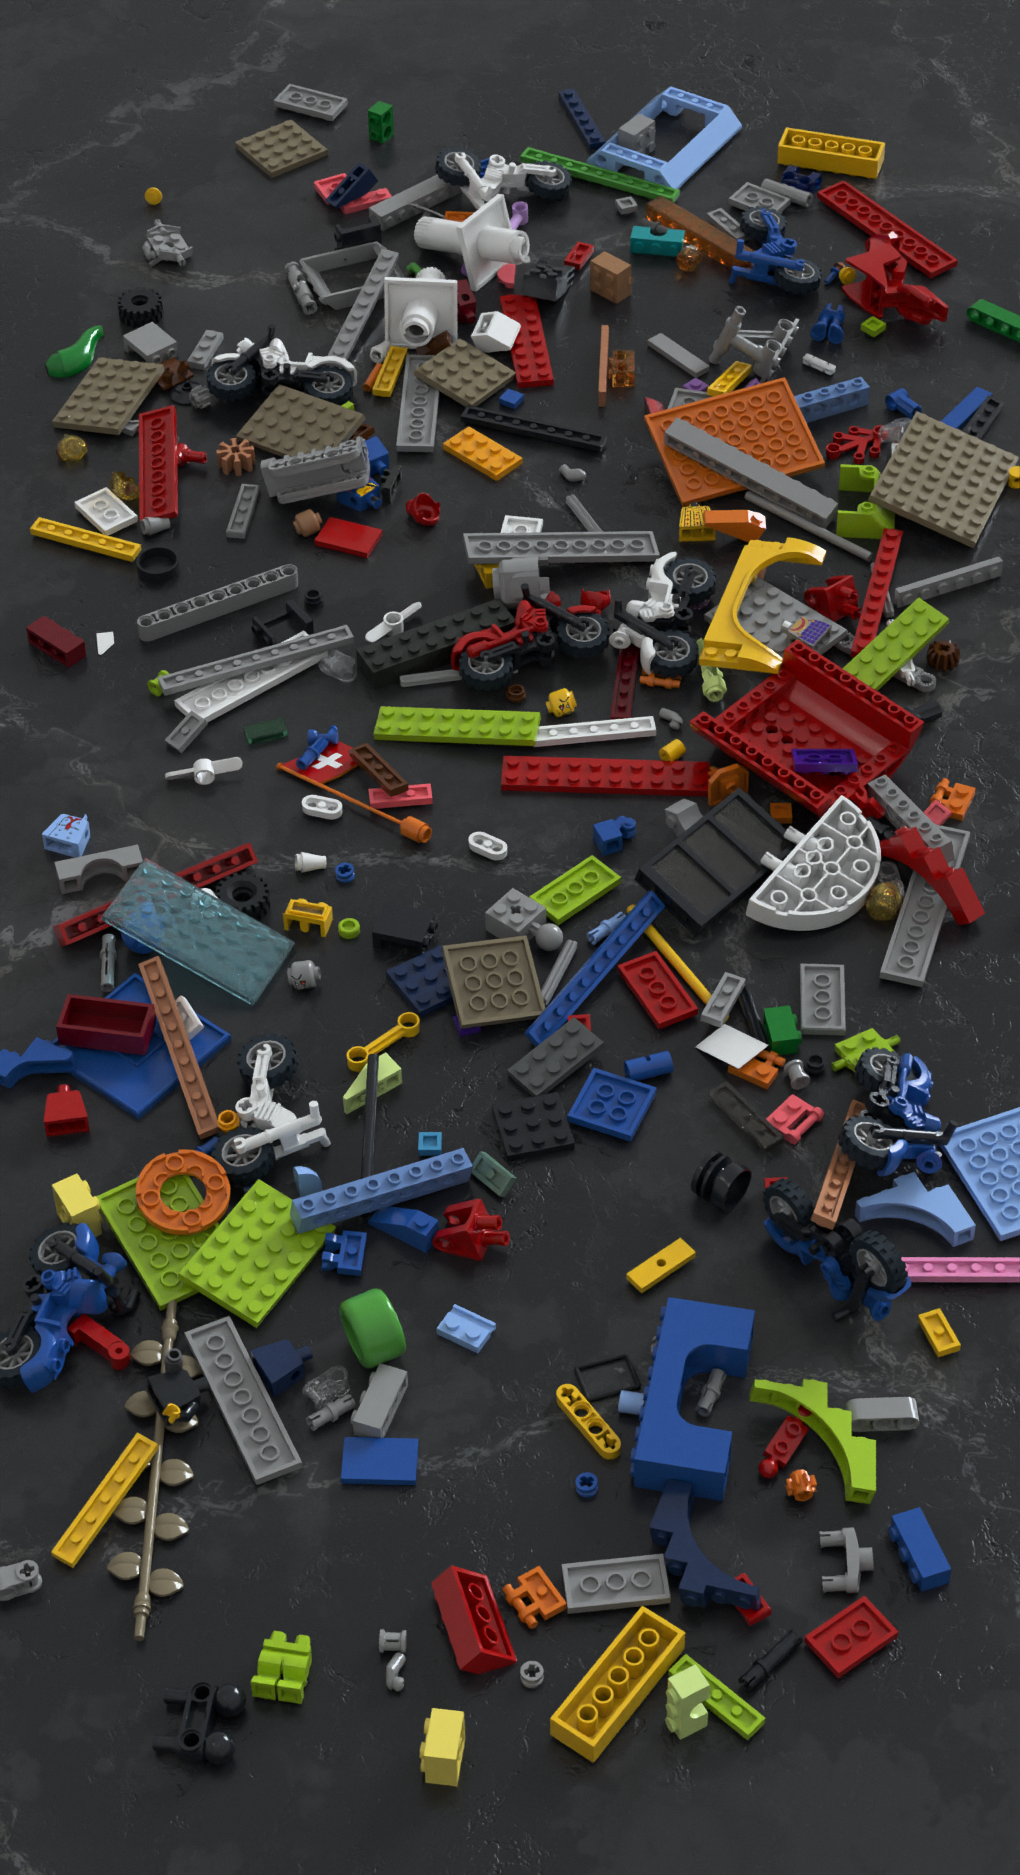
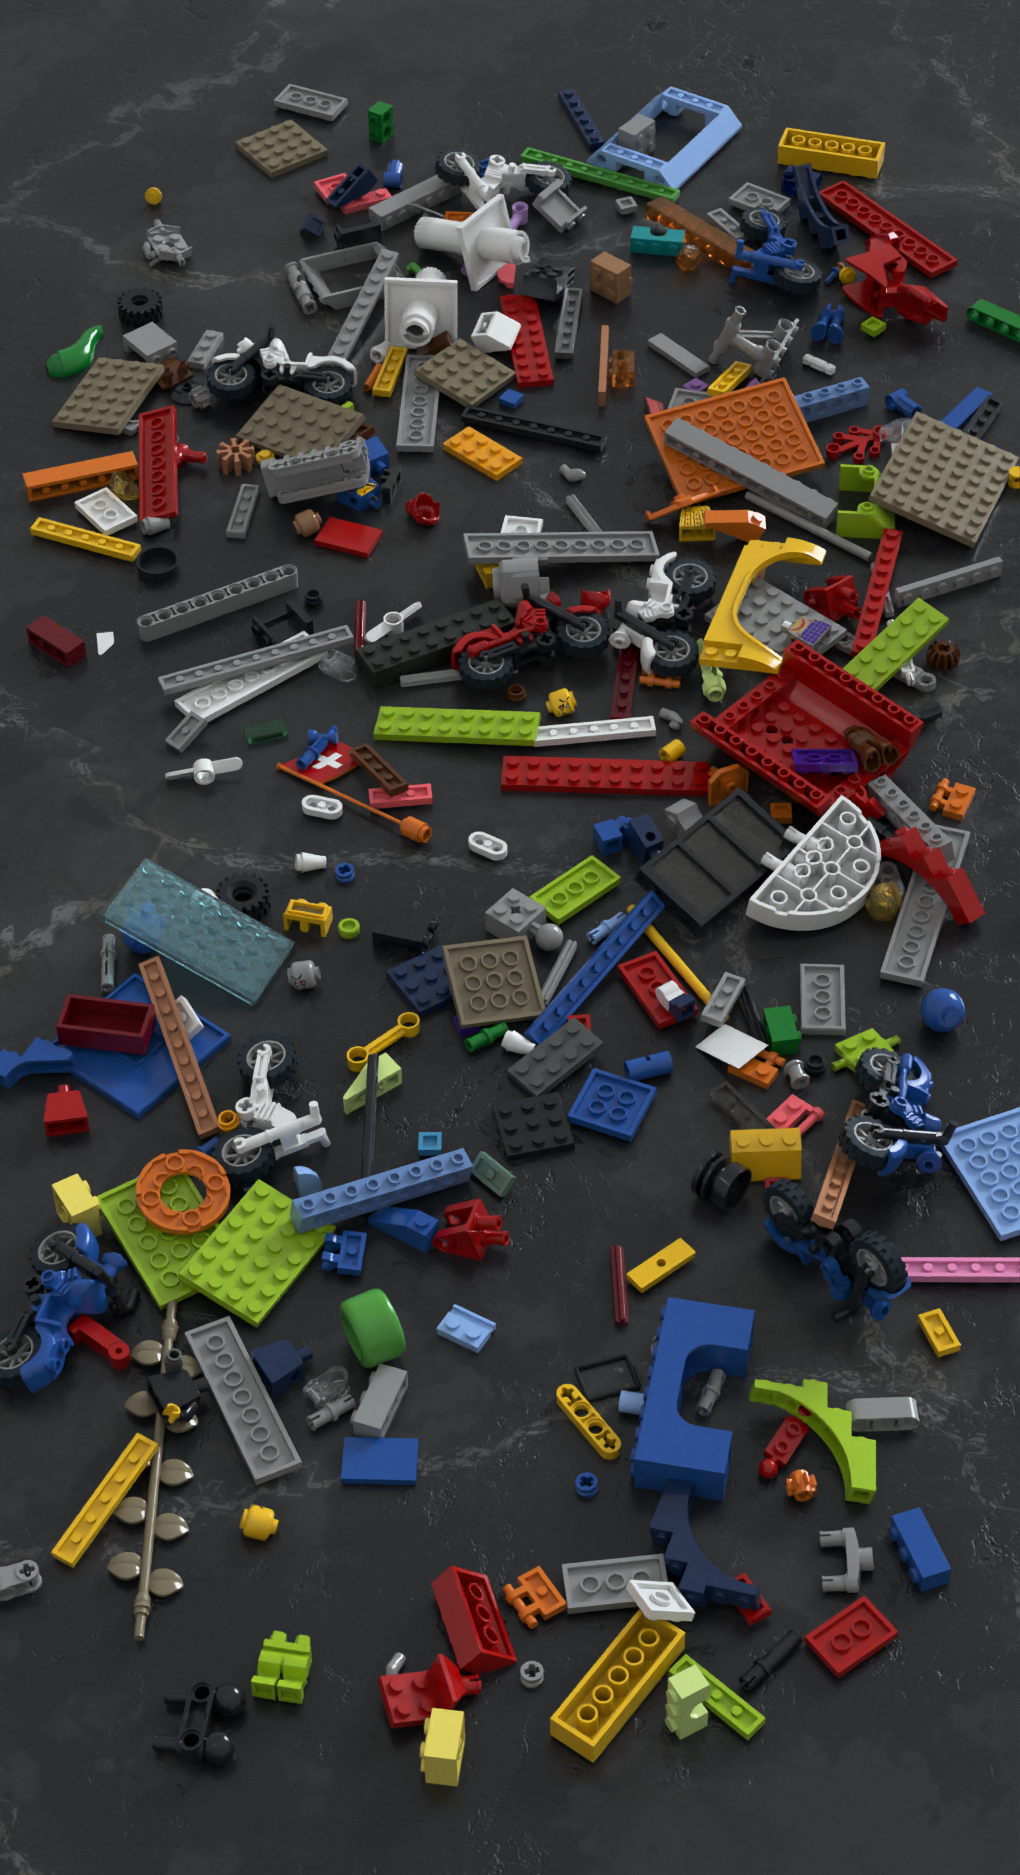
(68, 835): light blue torso -> none
(71, 448): clear yellow hair -> none
(76, 871): light grey arch -> none
(78, 476): none -> orange brick
(152, 683): lime bush -> none
(198, 875): red brick -> none
(258, 1522): none -> yellow head
(264, 454): none -> yellow plate
(313, 225): none -> dark blue panel
(360, 625): none -> dark red axle
(392, 1646): light grey bush -> none
(393, 176): none -> blue piece
(412, 1695): none -> red plate
(467, 305): dark red torso -> none
(486, 1036): none -> green pin
(517, 1043): none -> white cone
(558, 207): none -> light grey panel
(568, 323): none -> flat silver plate
(579, 255): red plate -> none
(619, 1285): none -> dark red axle
(643, 838): none -> dark blue torso
(660, 1600): none -> white plate
(675, 1000): none -> leg
(681, 501): none -> orange plate
(768, 1152): none -> yellow slope
(797, 196): light grey axle -> none
(812, 208): none -> dark blue arch
(870, 748): none -> reddish brown piece
(911, 1201): light blue arch -> none
(937, 813): coral tile -> none
(942, 1010): none -> blue brick

